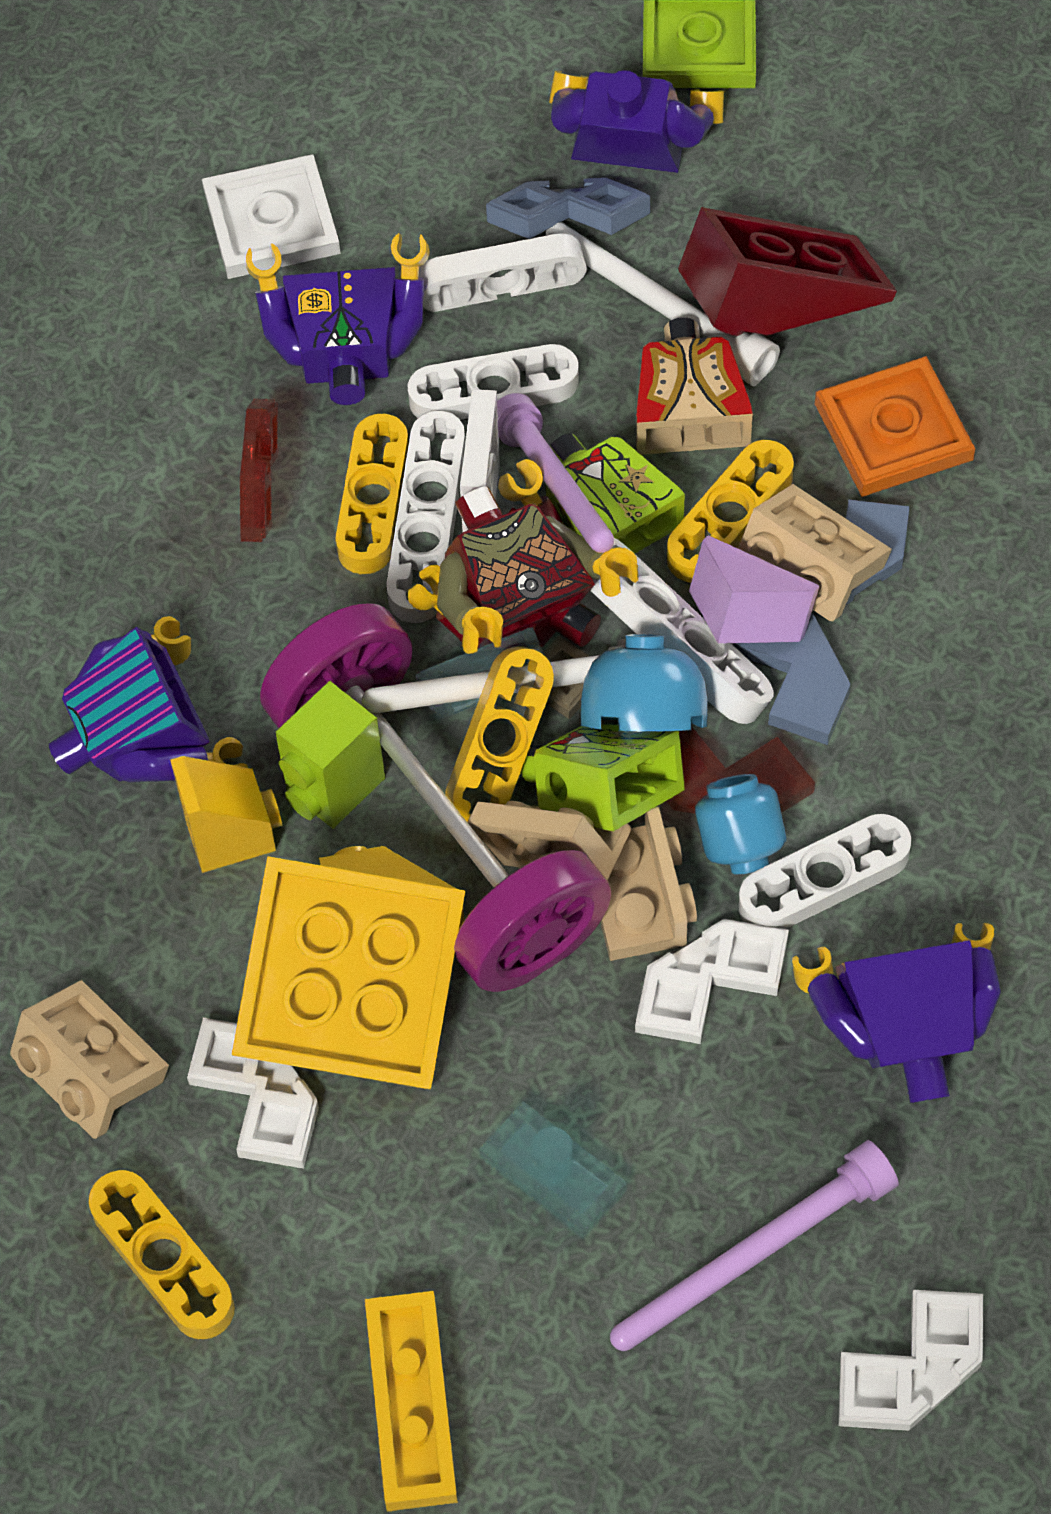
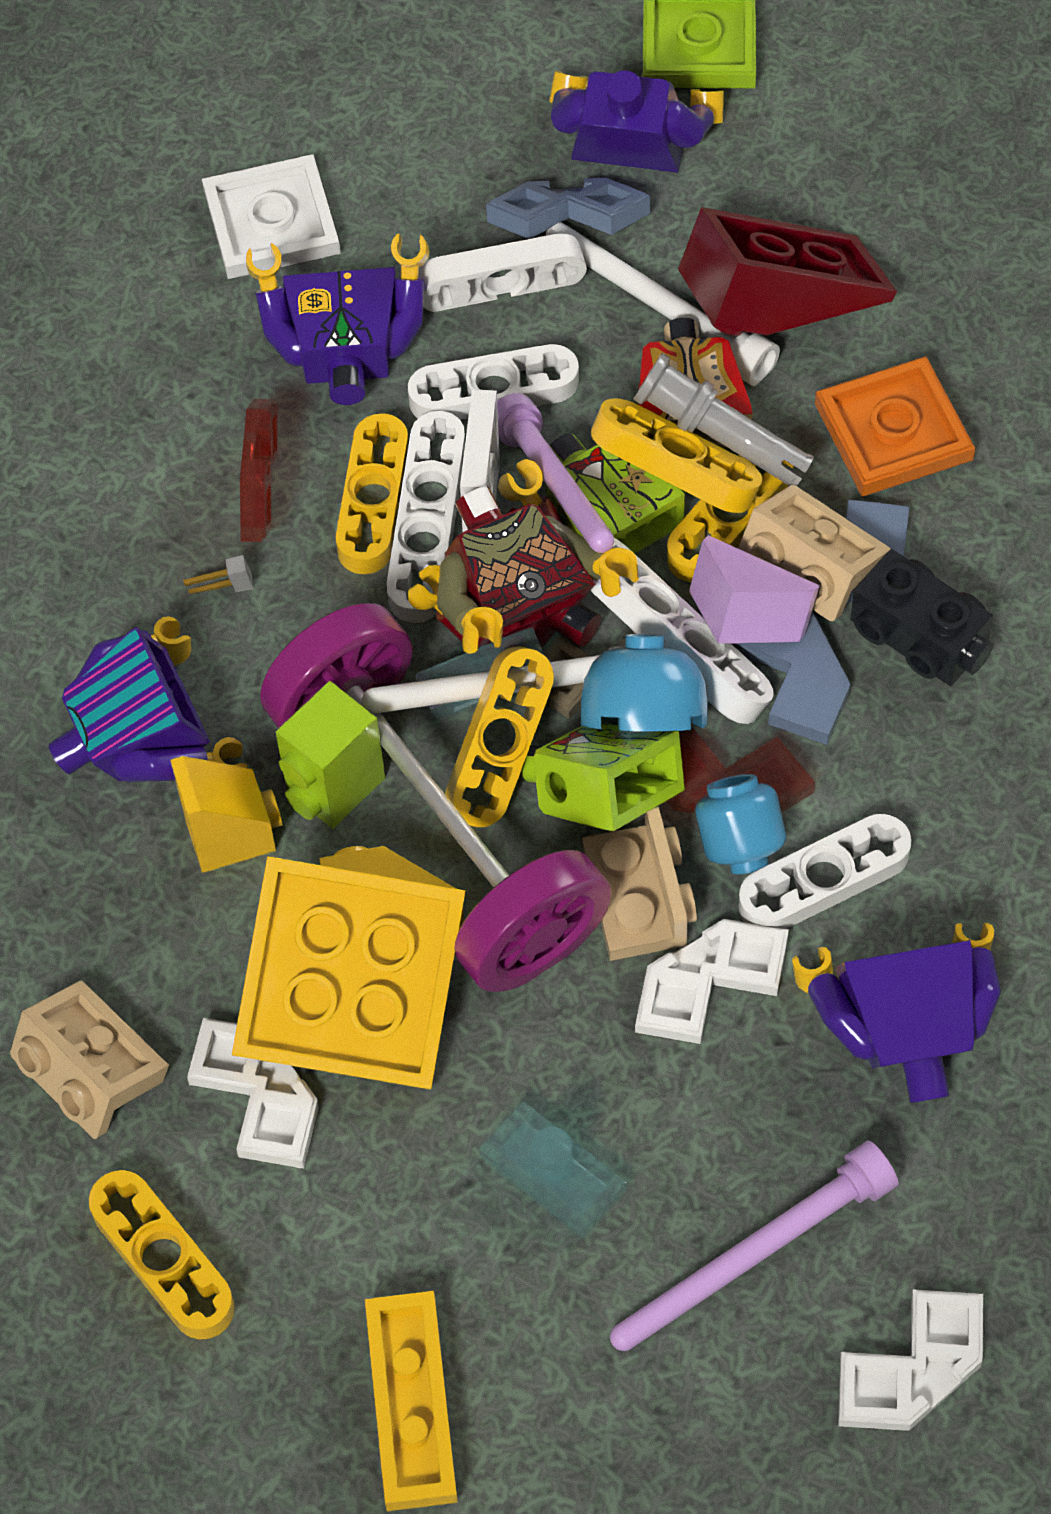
(238, 574): none -> piece
(525, 833): tan bracket -> none
(676, 455): none -> yellow beam
(698, 408): none -> light grey pin
(922, 619): none -> black brick

